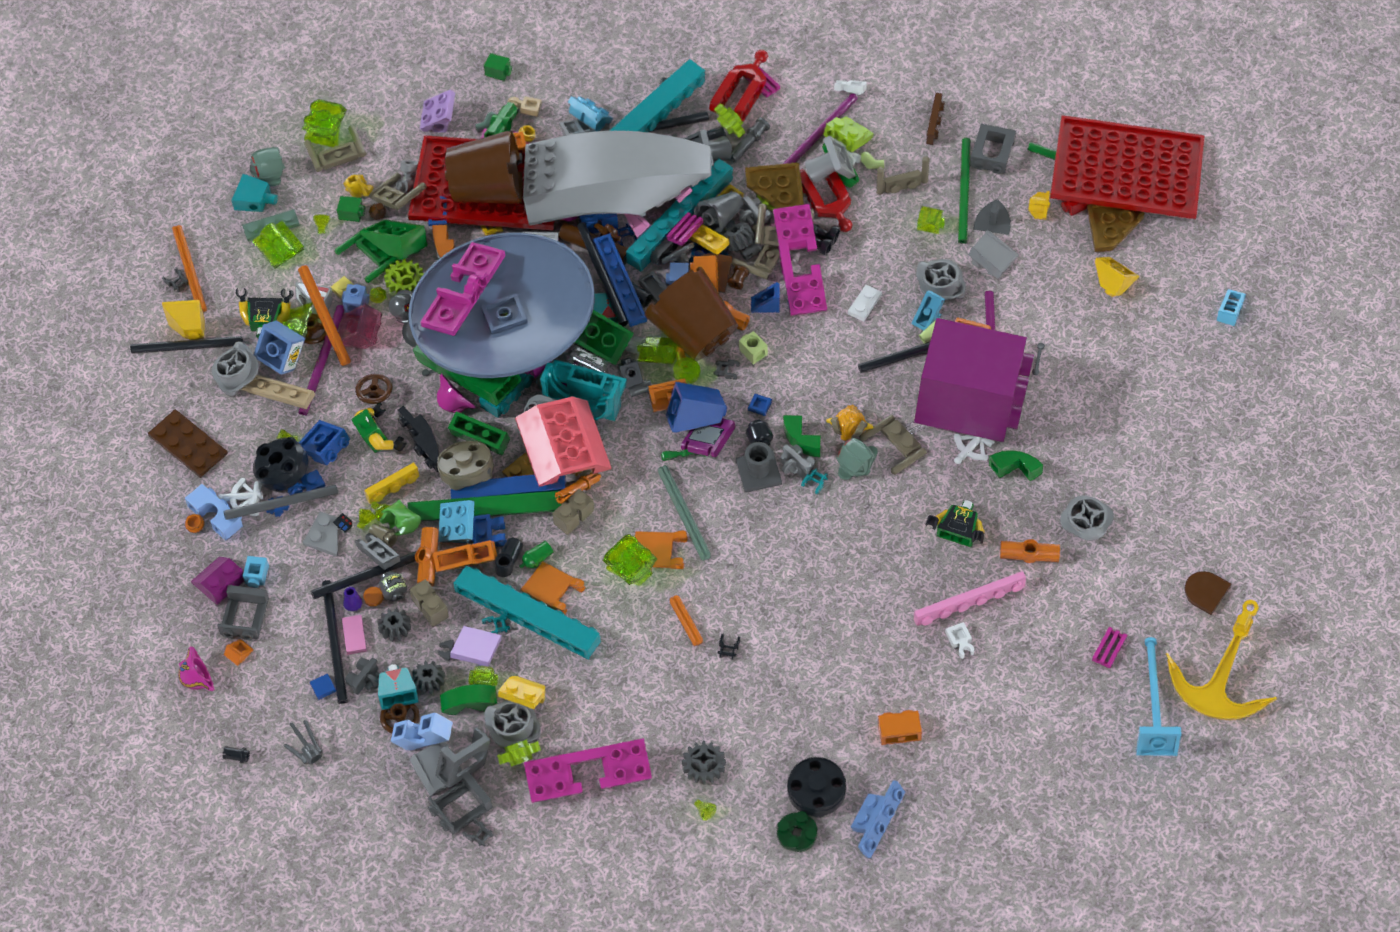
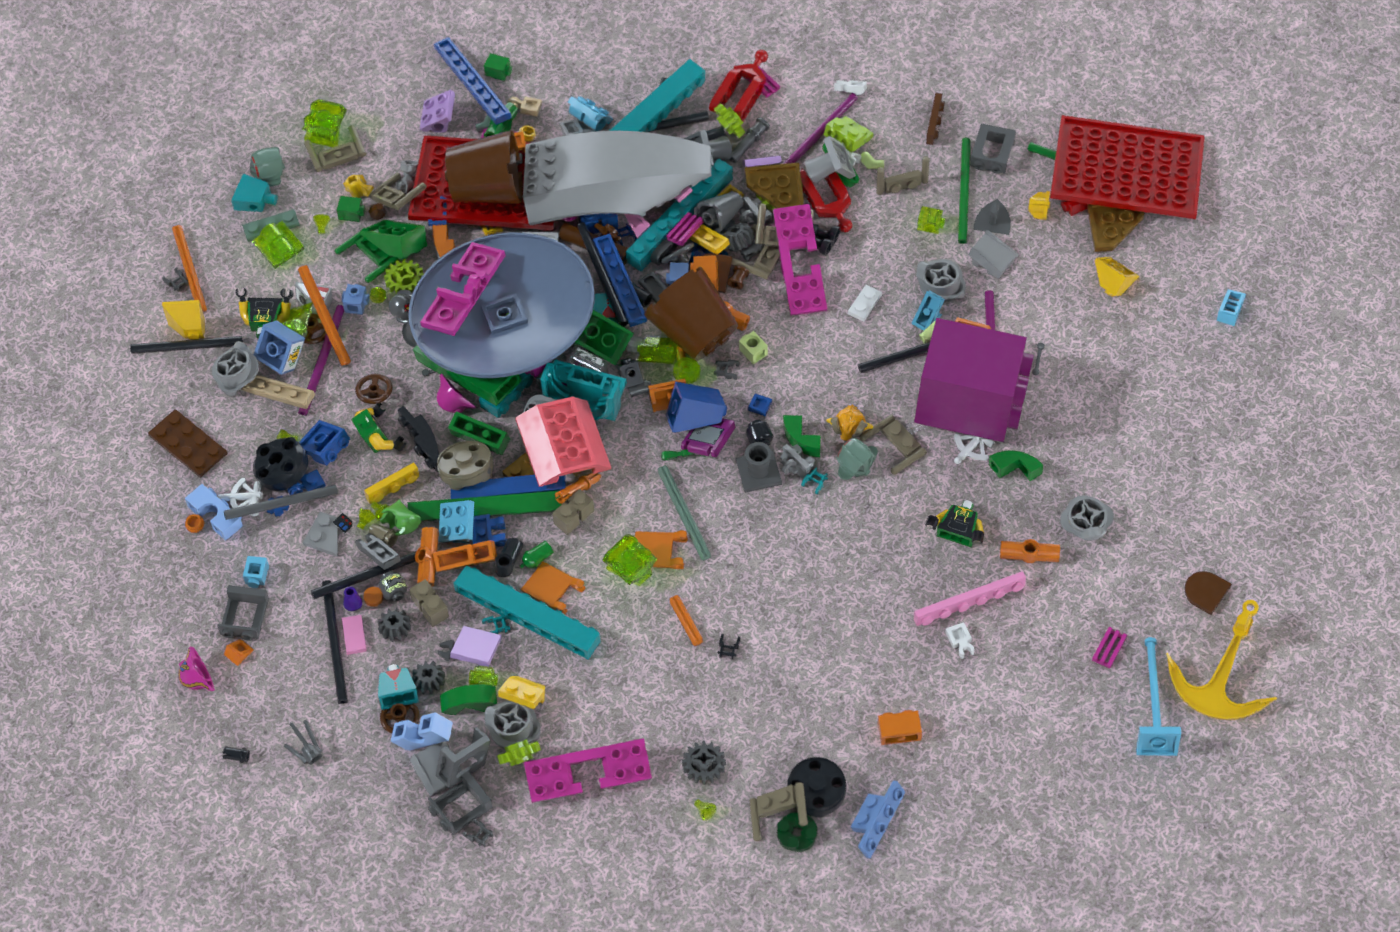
(216, 577): magenta slope -> none
(322, 686): blue tile -> none
(340, 286): light yellow plate -> none
(360, 327): clear pink slope -> none
(367, 677): dark grey hips -> none
(472, 81): none -> blue tile
(762, 161): none -> lavender tile
(767, 300): blue slope -> none
(777, 802): none -> dark tan plate

